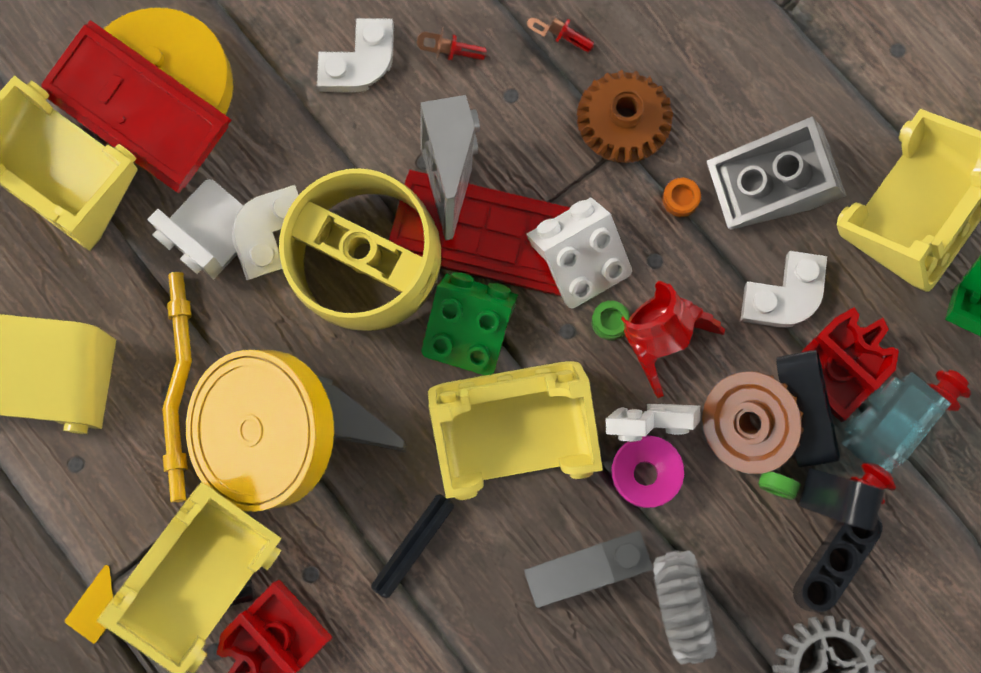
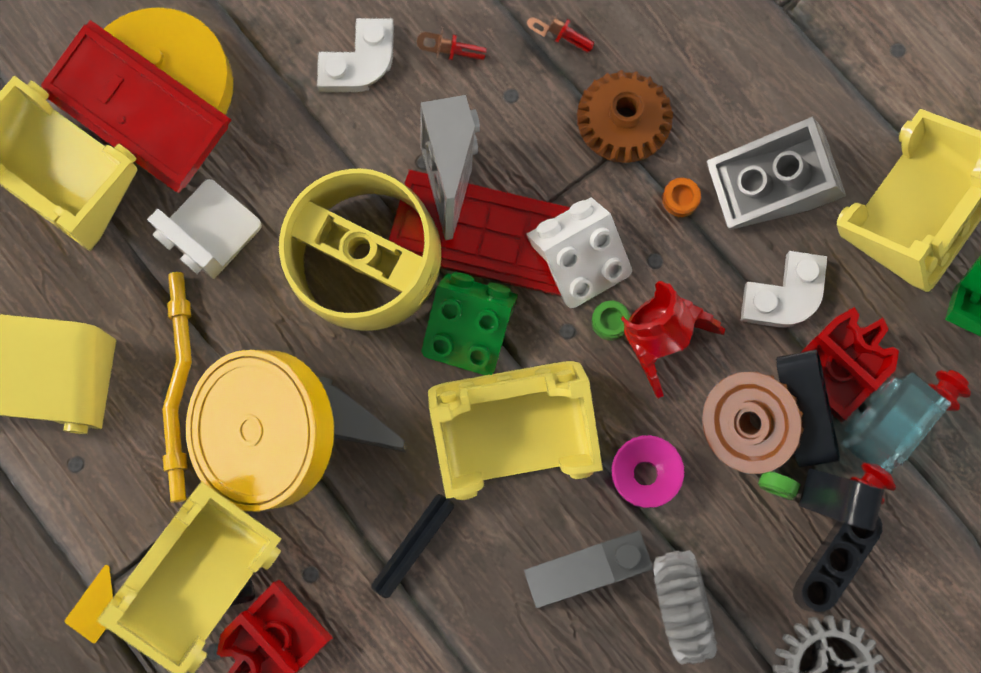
(255, 229): white plate -> none
(632, 424): white plate -> none

